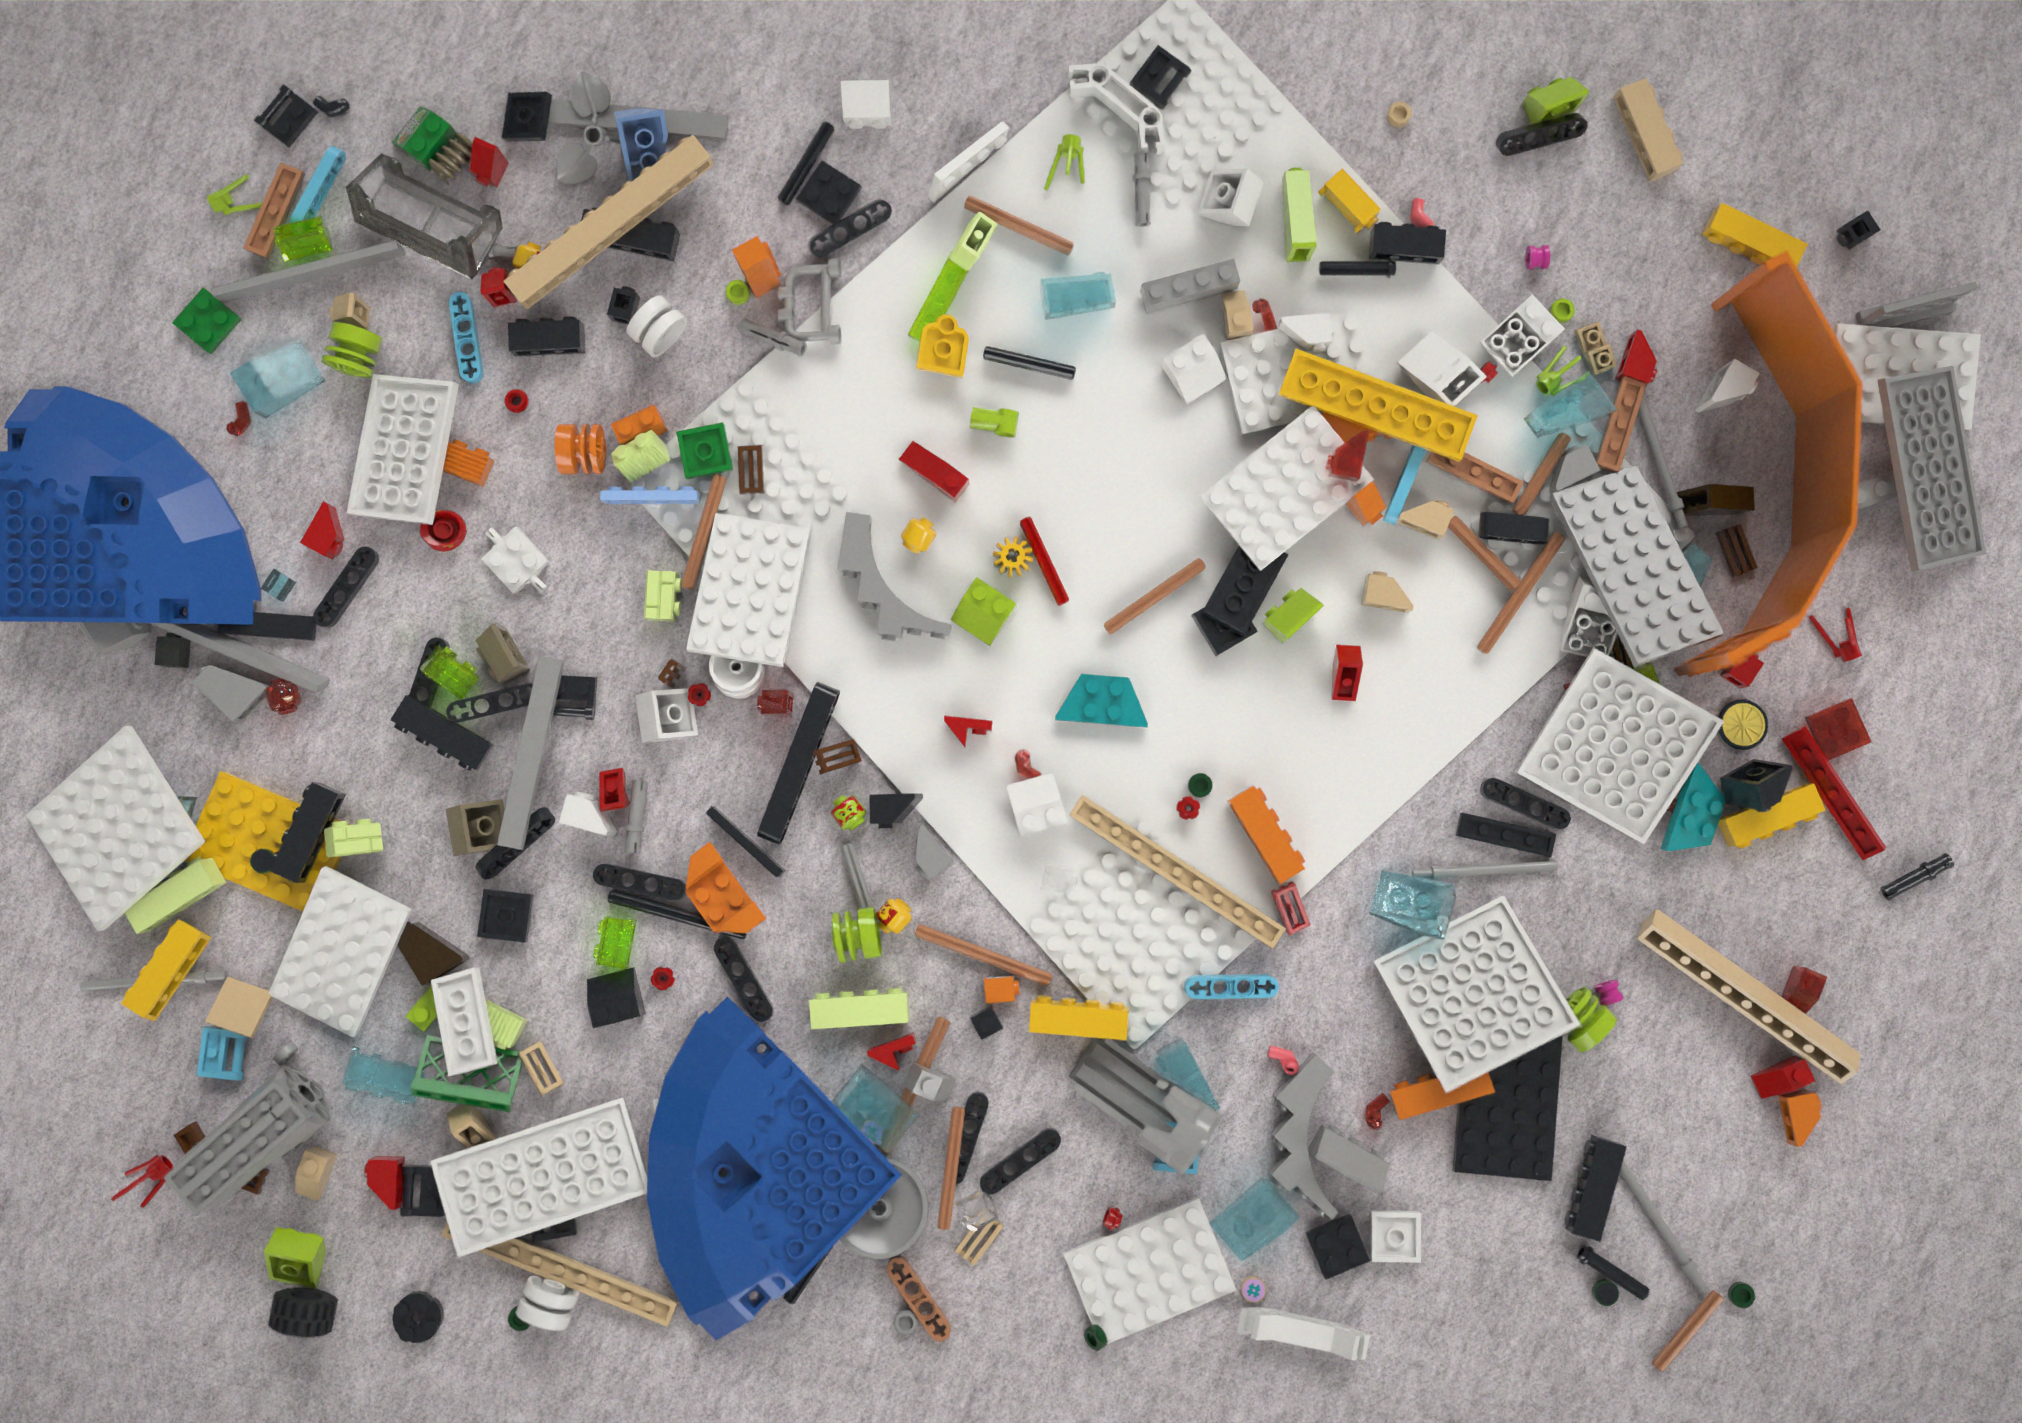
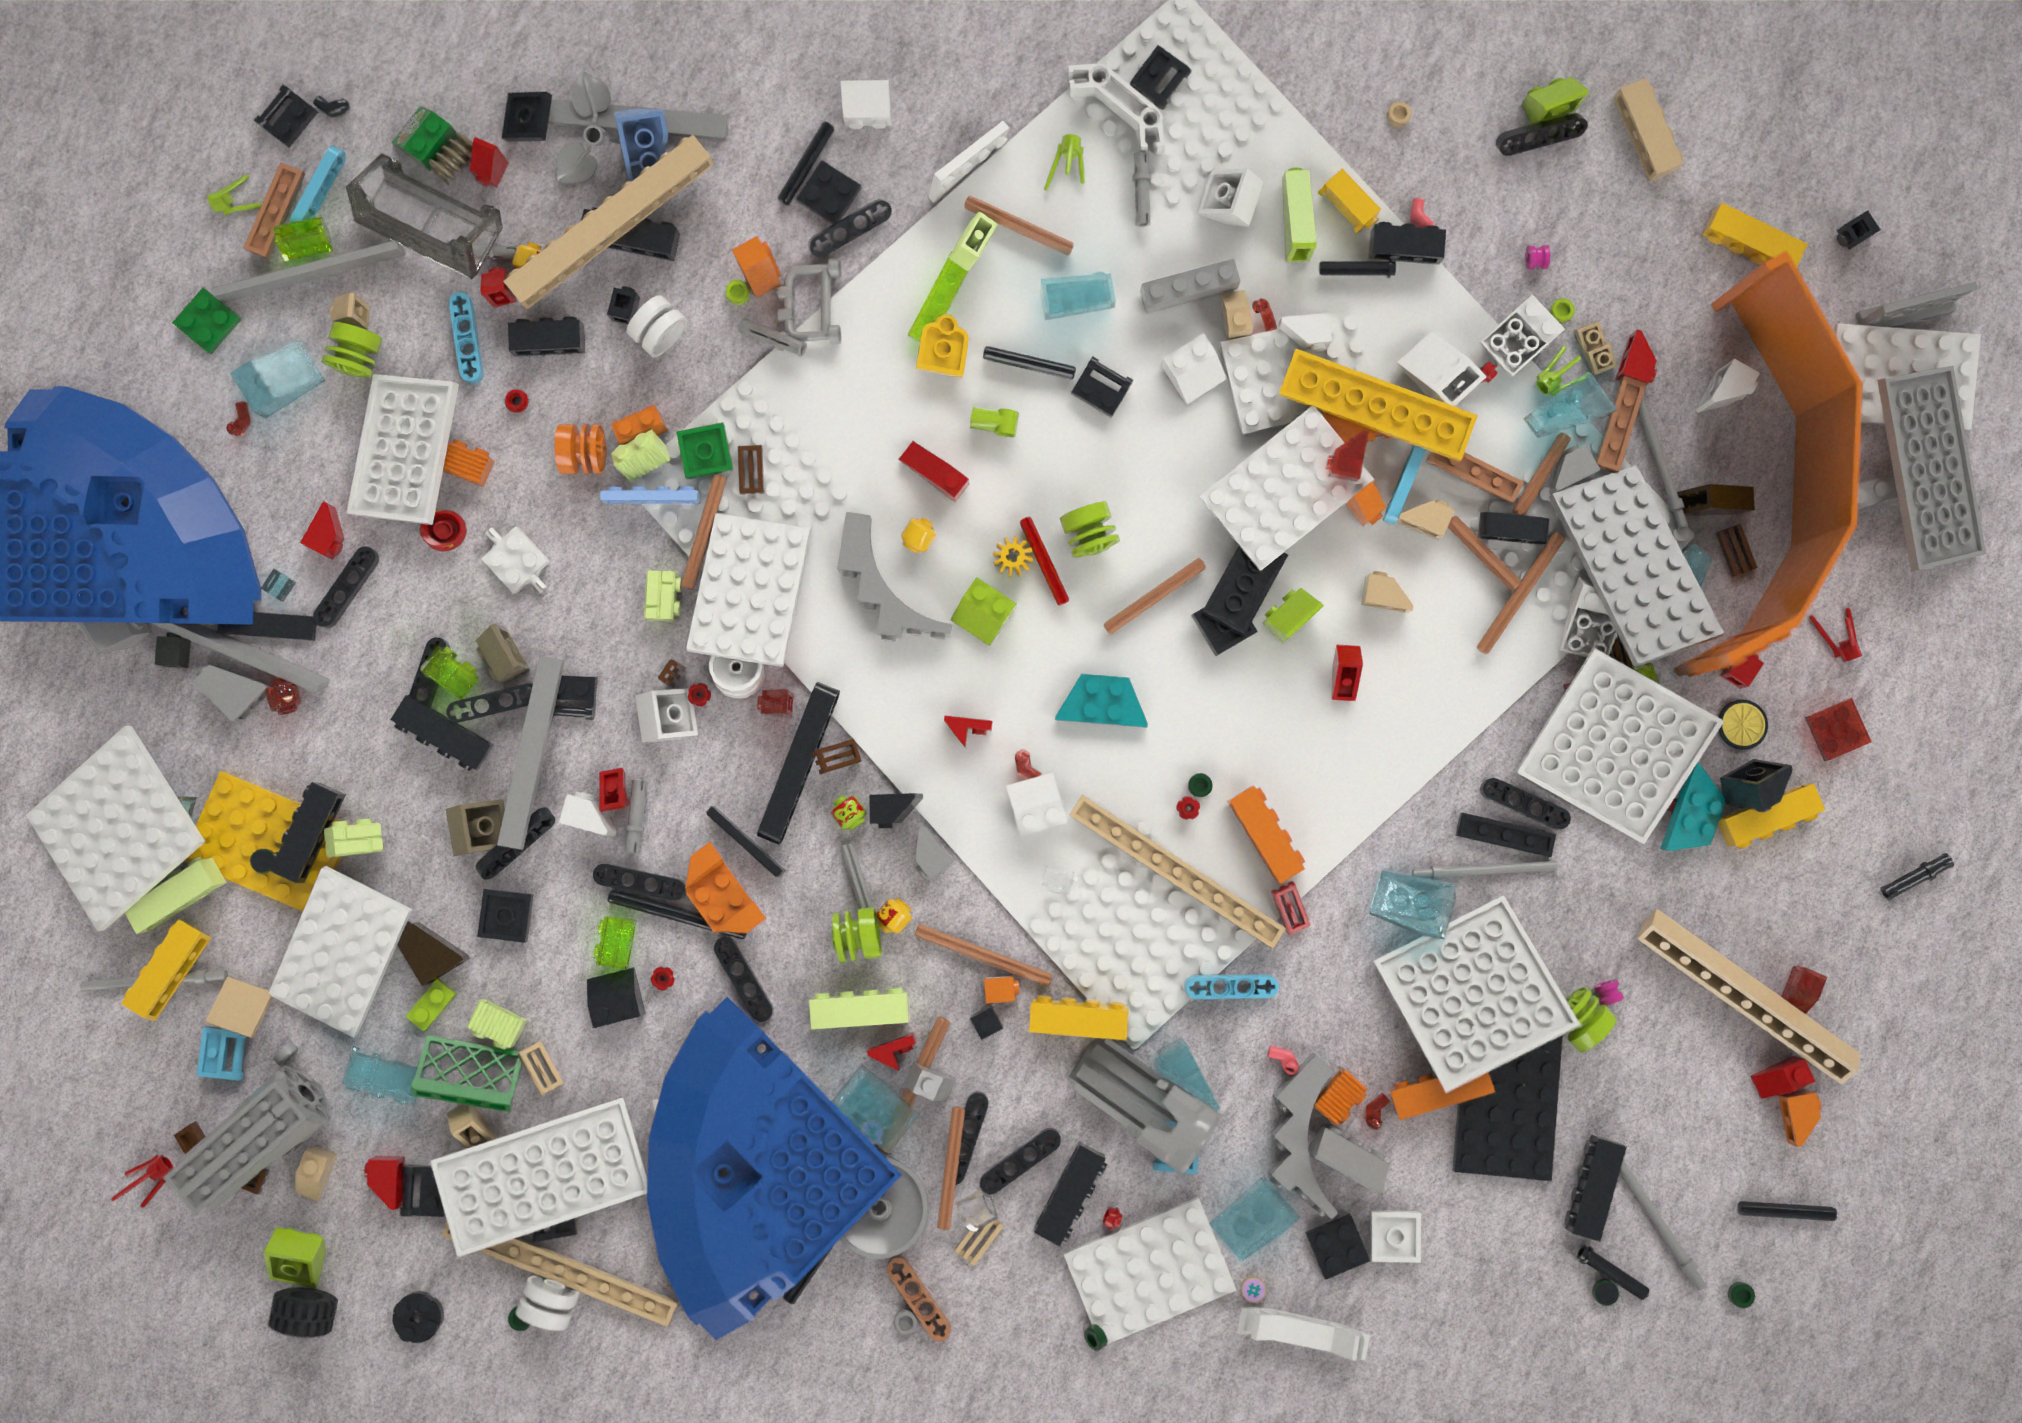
(464, 1021): white plate -> none
(1069, 1194): none -> black brick
(1089, 529): none -> lime wheel
(1097, 393): none -> black plate
(1340, 1097): none -> orange brick
(1687, 1331): nougat axle -> none
(1787, 1211): none -> black axle
(1834, 793): red plate -> none

